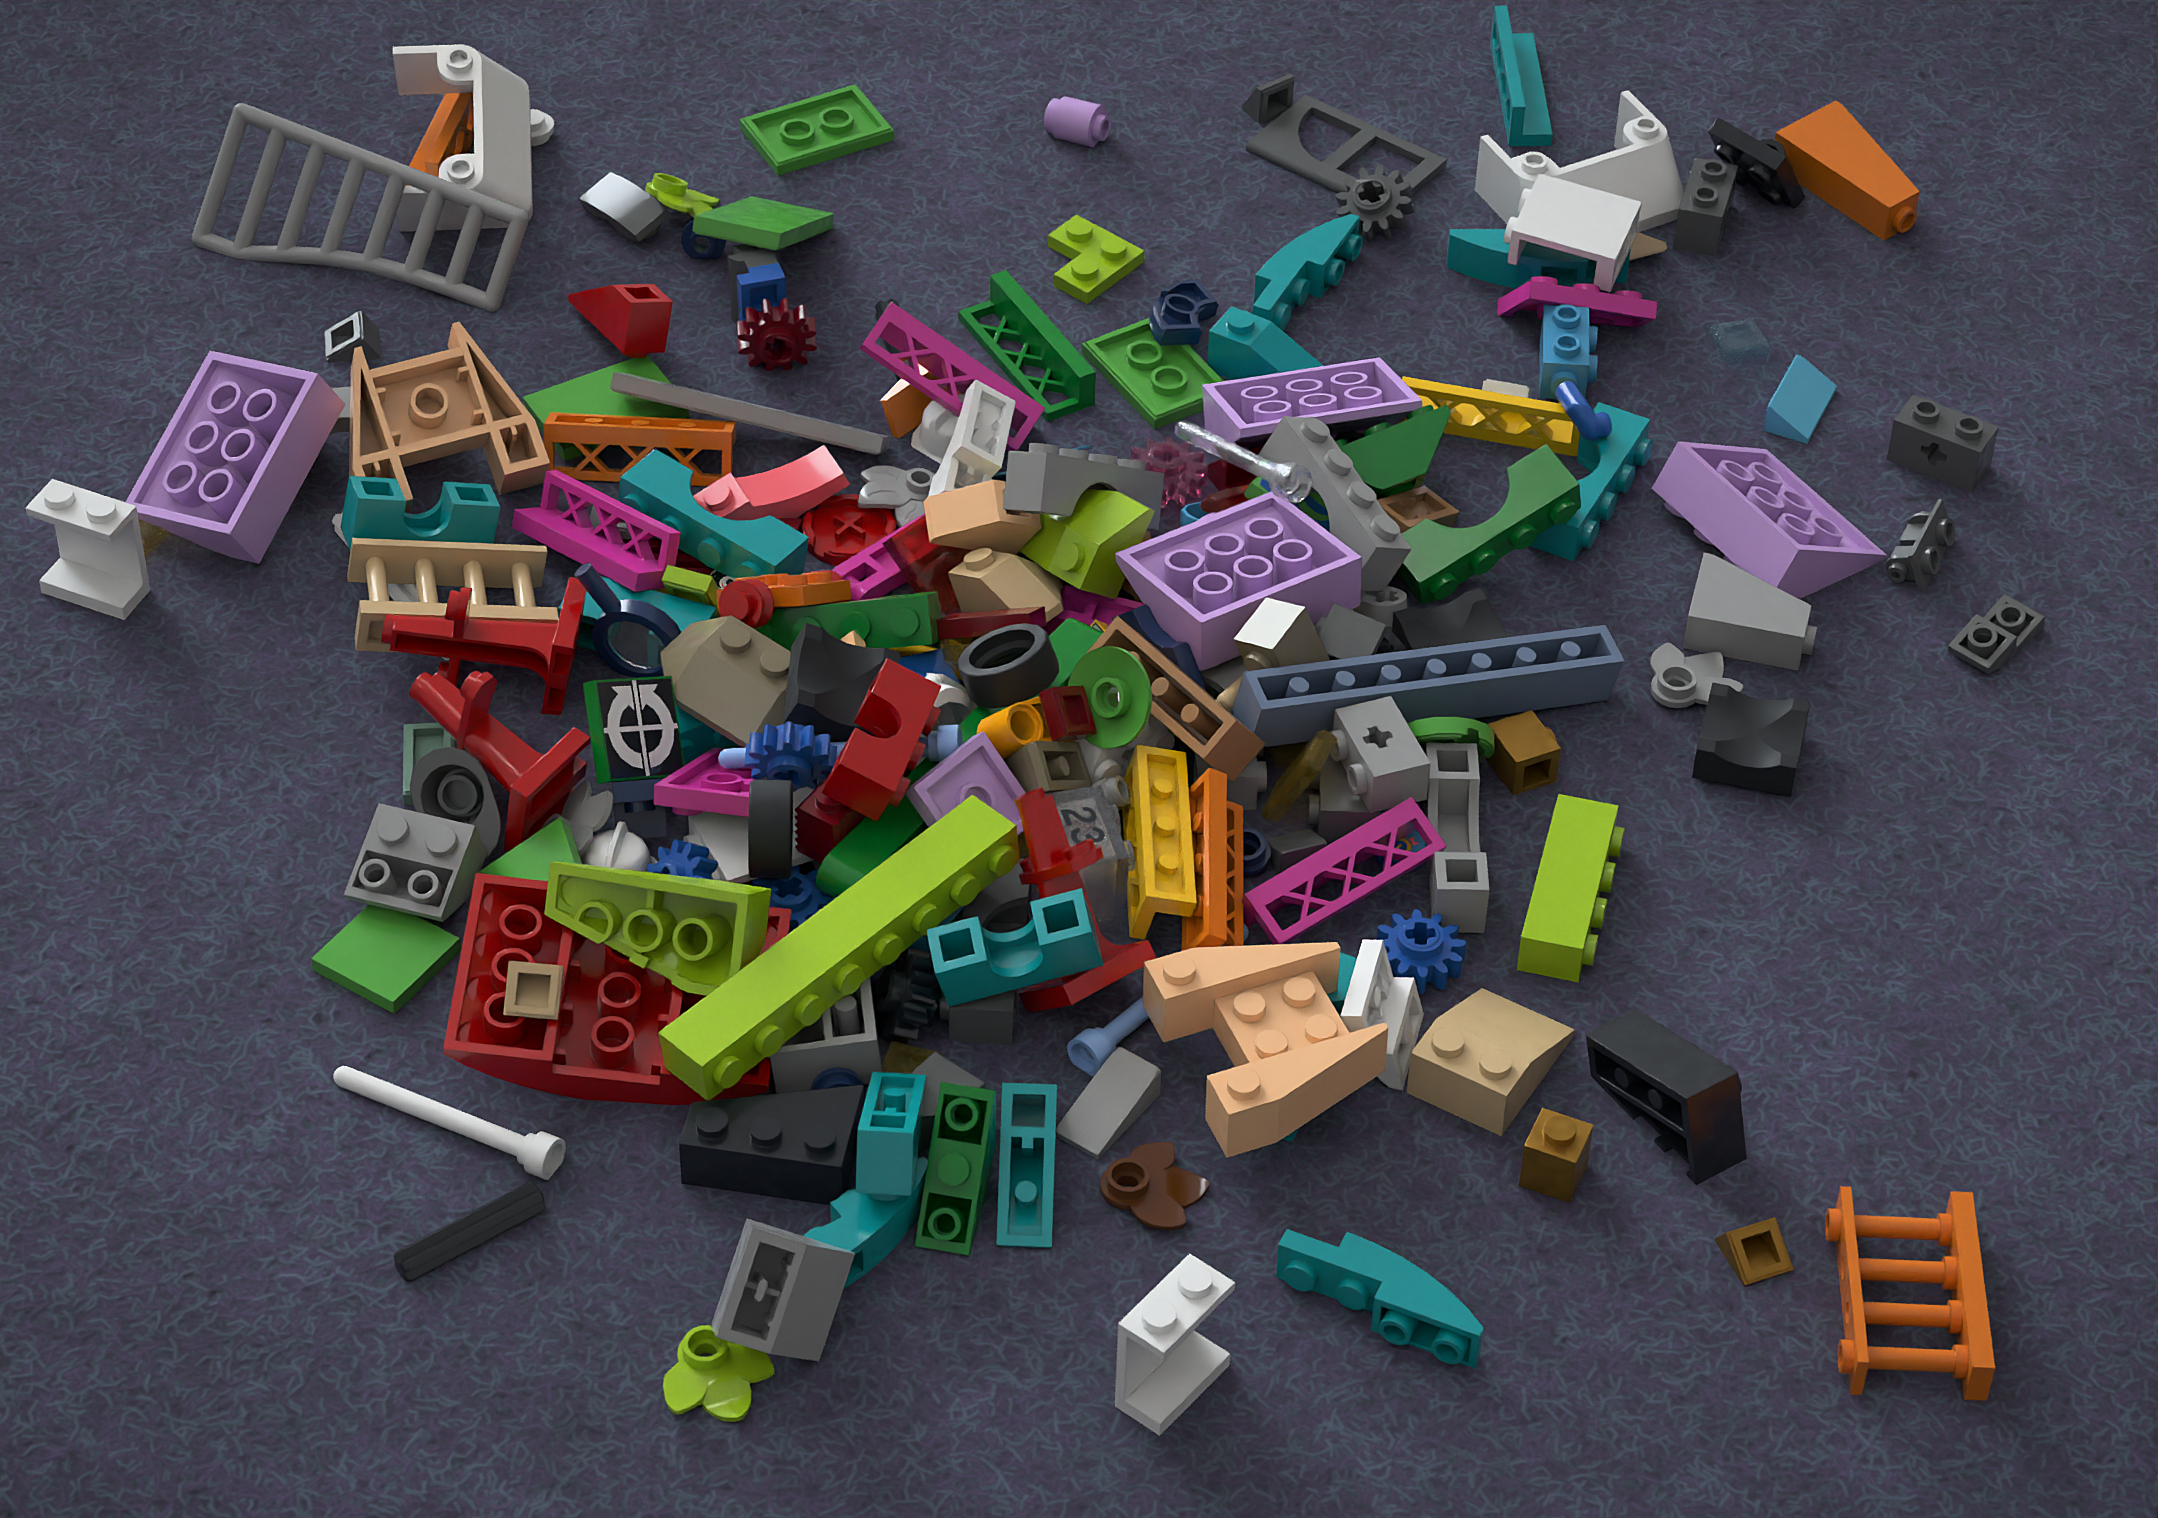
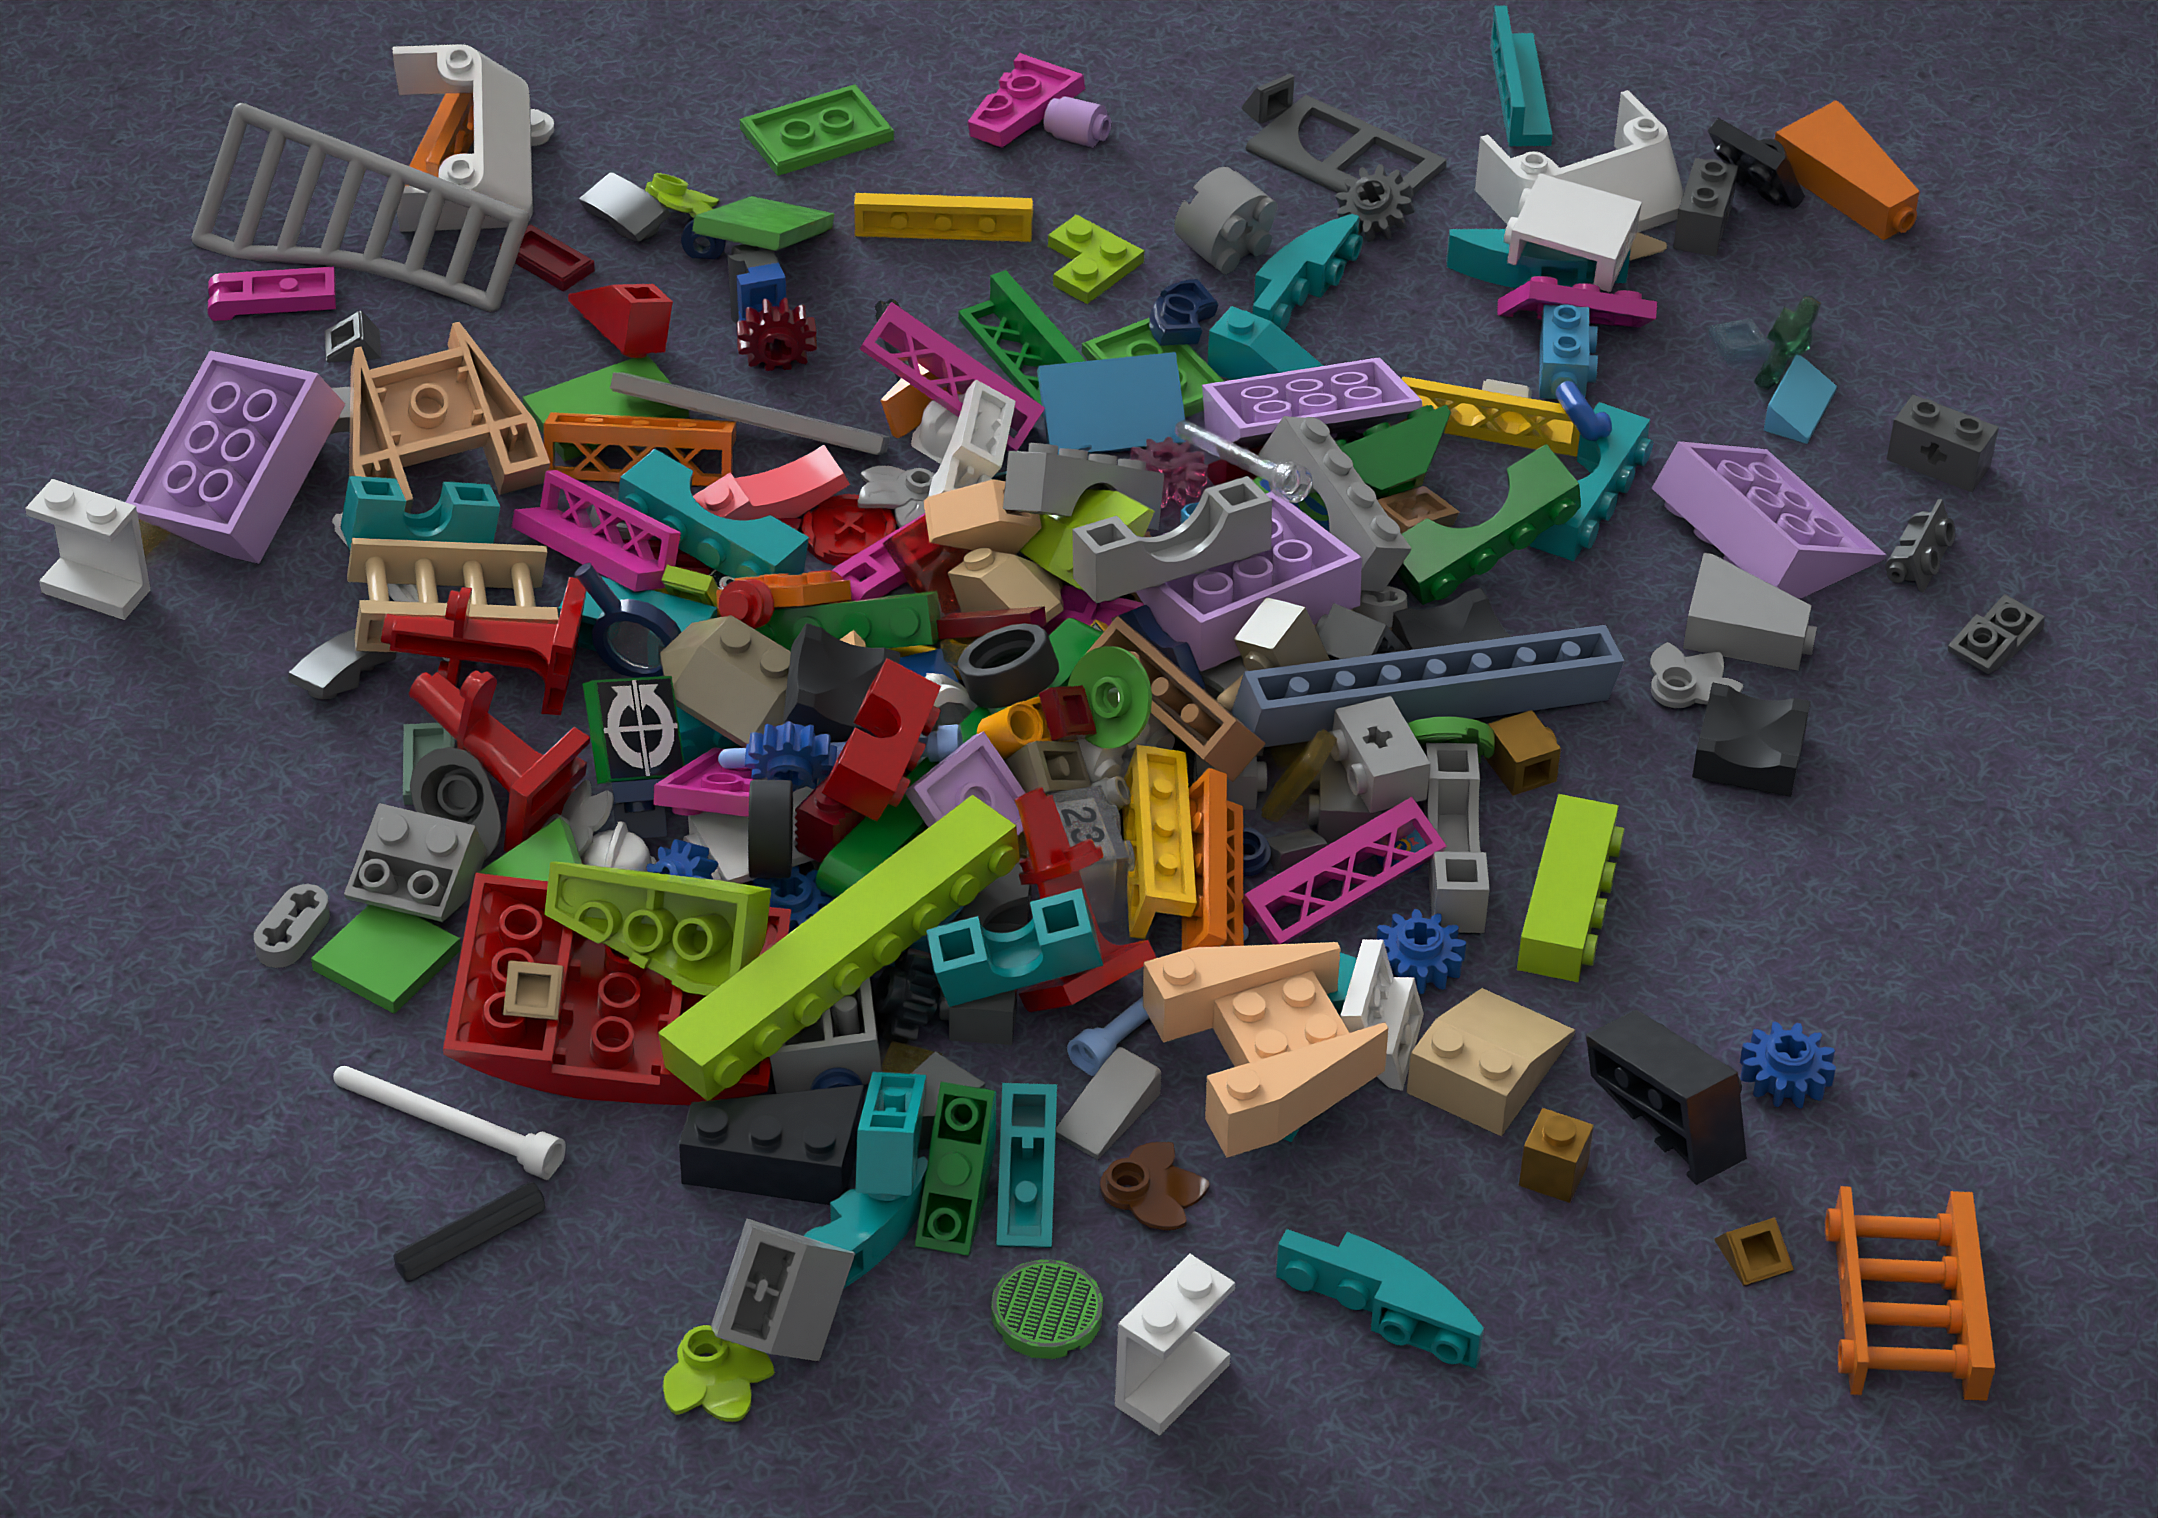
(271, 292): none -> dark pink plate
(299, 929): none -> light grey beam
(335, 666): none -> dark grey slope
(552, 259): none -> dark red tile
(943, 217): none -> yellow fence
(1022, 99): none -> dark pink wing
(1047, 1308): none -> tile
(1111, 402): none -> dark azure tile
(1224, 527): none -> light grey arch
(1226, 219): none -> light grey brick
(1787, 1064): none -> blue gear
(1791, 337): none -> clear green animal

